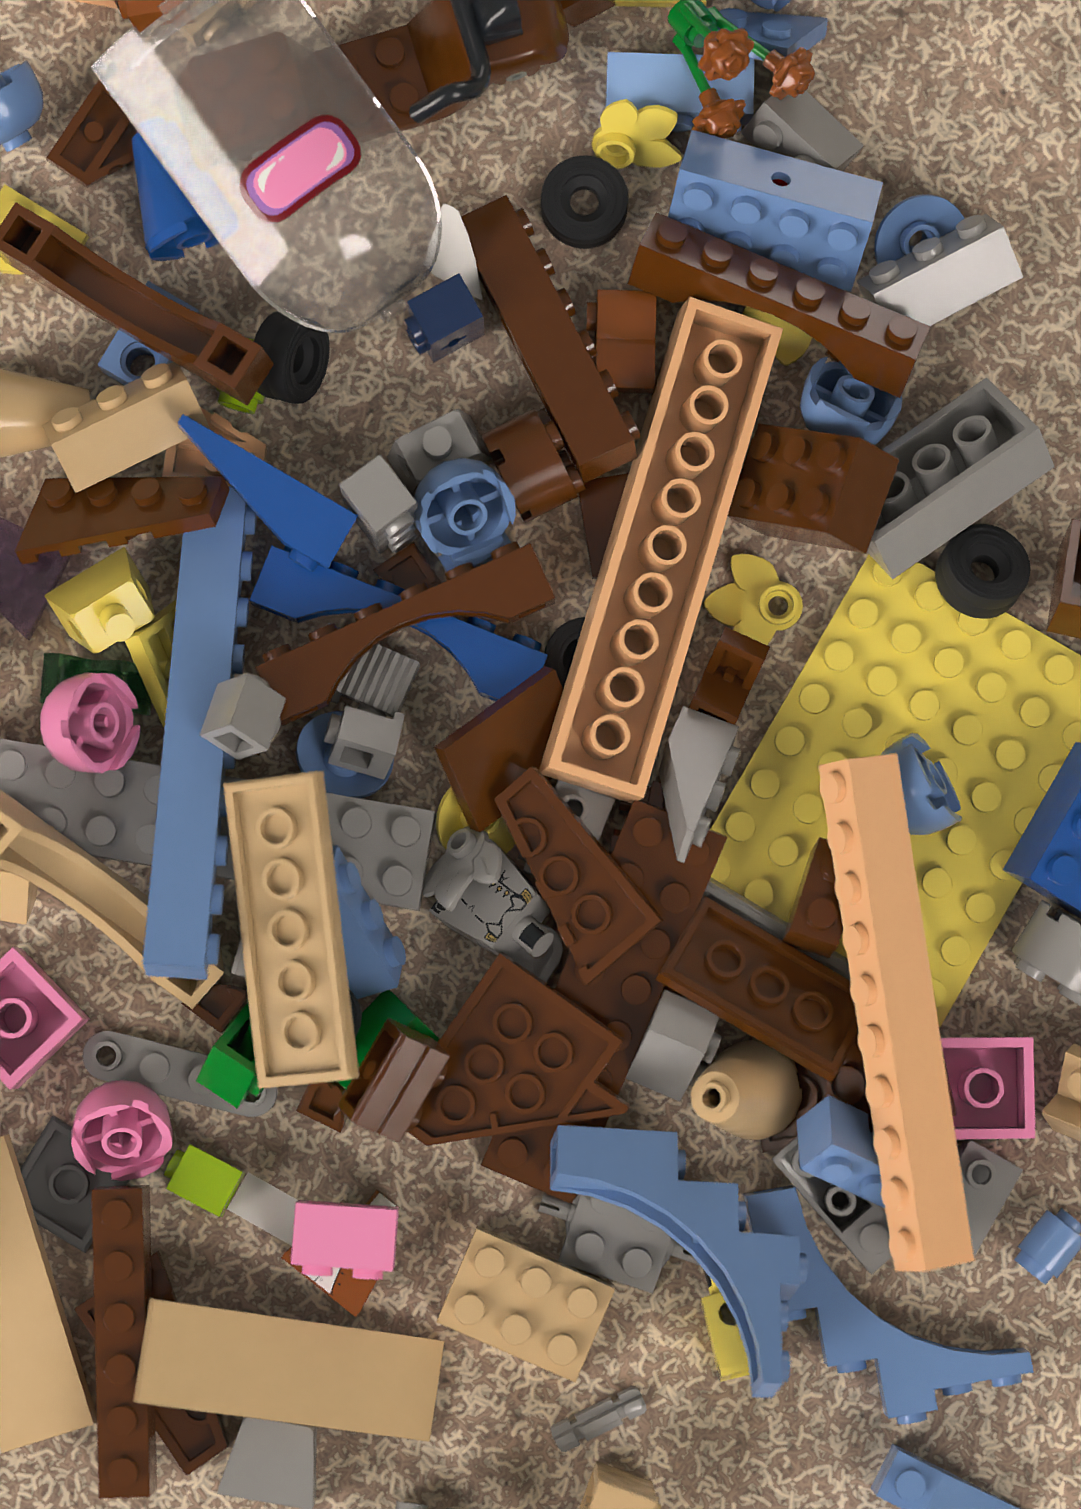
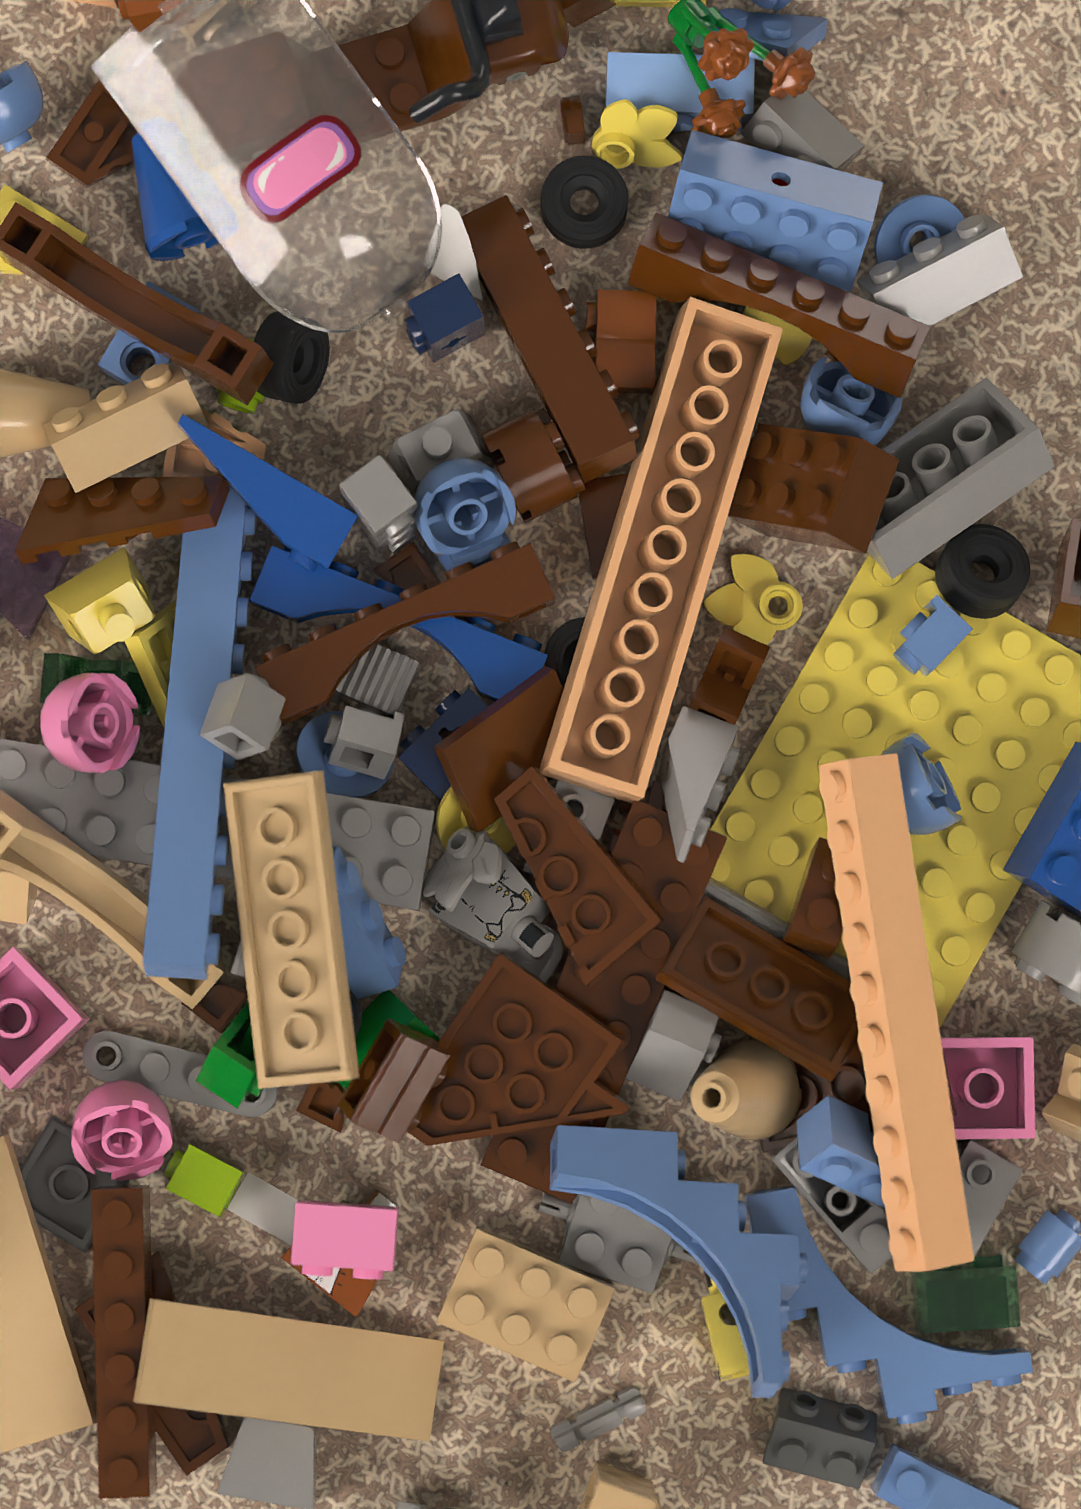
(419, 744): none -> dark blue brick
(572, 120): none -> reddish brown tile
(821, 1438): none -> dark grey bracket
(931, 638): none -> medium blue brick
(967, 1296): none -> clear green brick

